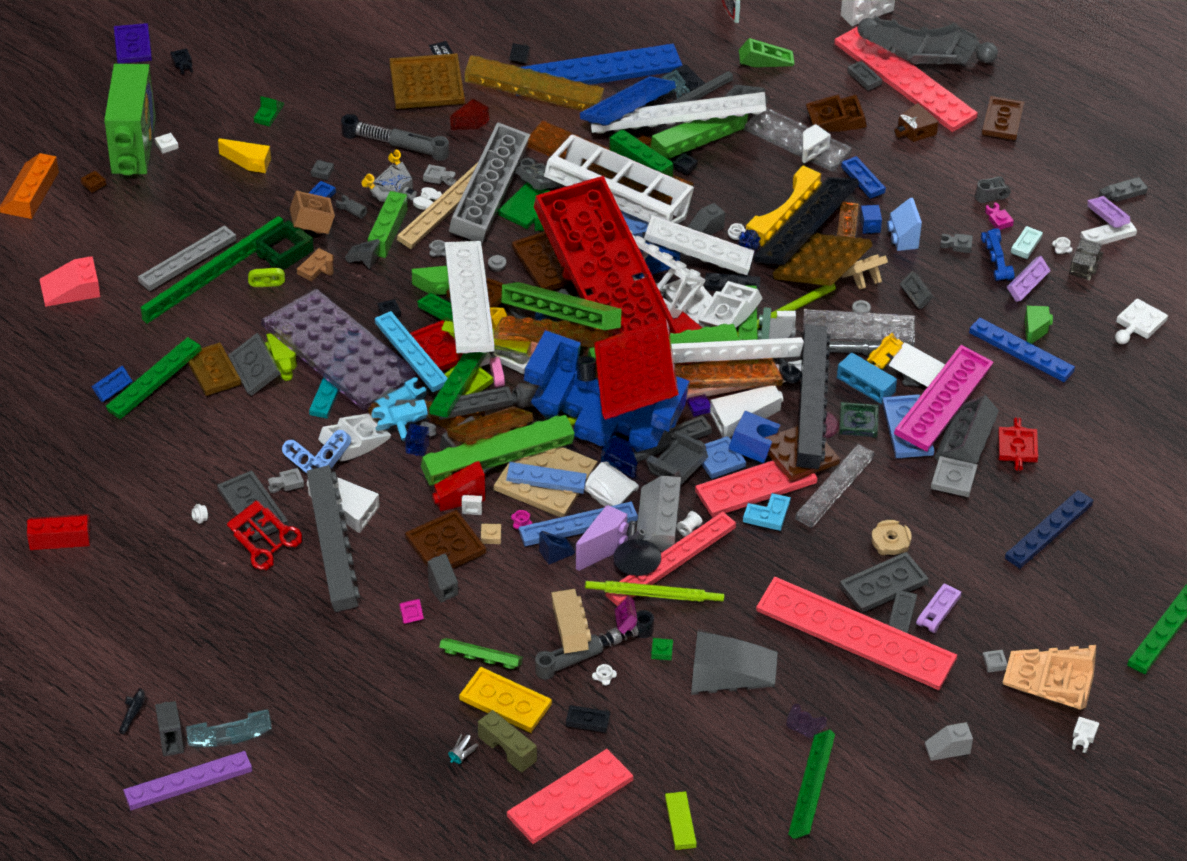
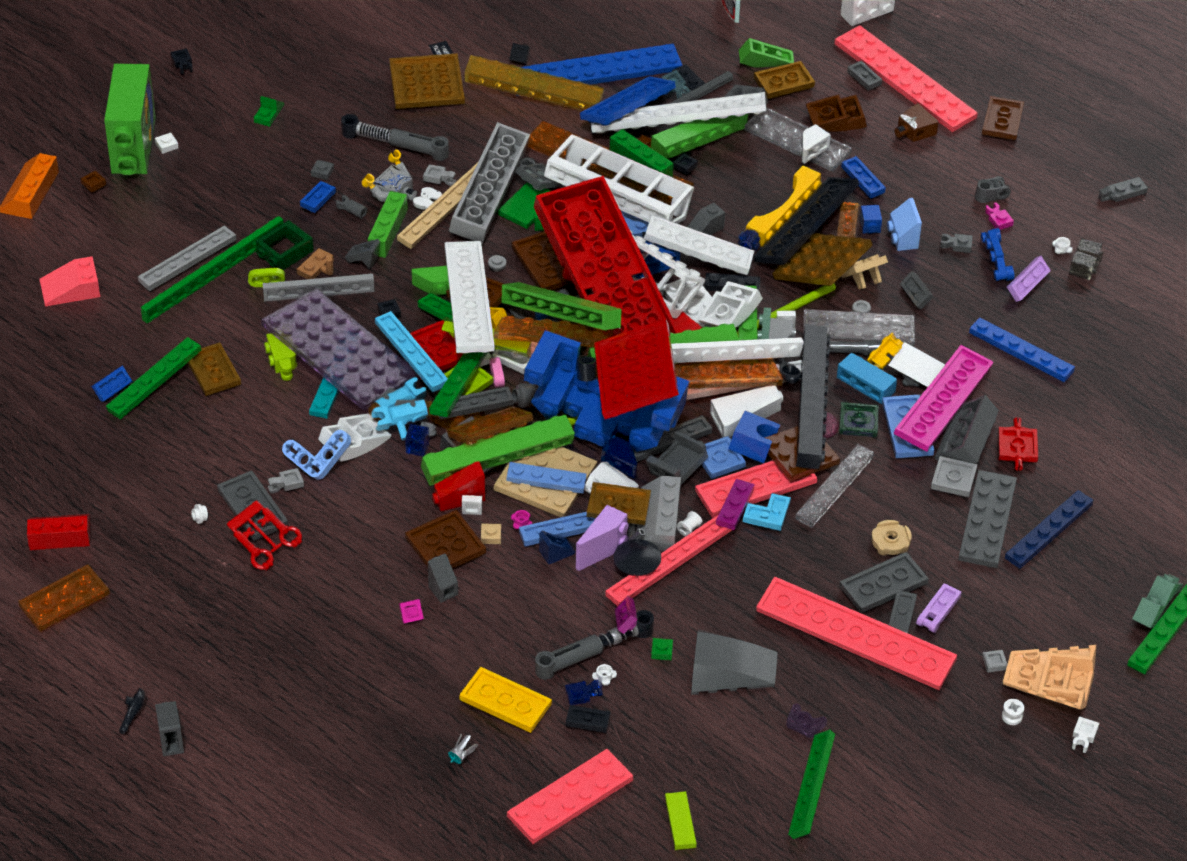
(63, 597): none -> clear orange plate
(132, 43): dark purple tile -> none
(187, 780): medium lavender plate -> none
(229, 733): clear light blue slope -> none
(247, 155): yellow slope -> none
(254, 364): dark grey plate -> none
(312, 212): medium nougat brick -> none
(328, 286): none -> light grey plate
(332, 538): dark grey brick -> none
(357, 502): white slope -> none
(437, 248): light grey plate -> none
(470, 116): clear red slope -> none
(472, 651): bright green plate -> none
(519, 749): olive arch -> none
(571, 621): tan brick -> none
(580, 693): none -> clear blue plate
(626, 499): none -> pearl gold plate
(654, 591): lime axle -> none
(699, 405): dark purple plate -> none
(735, 230): white plate -> none
(735, 504): none -> magenta plate
(784, 79): none -> pearl gold plate
(924, 46): dark grey piece -> none
(950, 742): light grey slope -> none
(987, 519): none -> dark grey plate
(1008, 714): none -> white wheel
(1026, 242): light aqua plate -> none
(1037, 322): bright green slope -> none
(1108, 233): white plate -> none
(1109, 211): lavender plate -> none
(1139, 319): white plate -> none
(1160, 595): none -> sand green arch

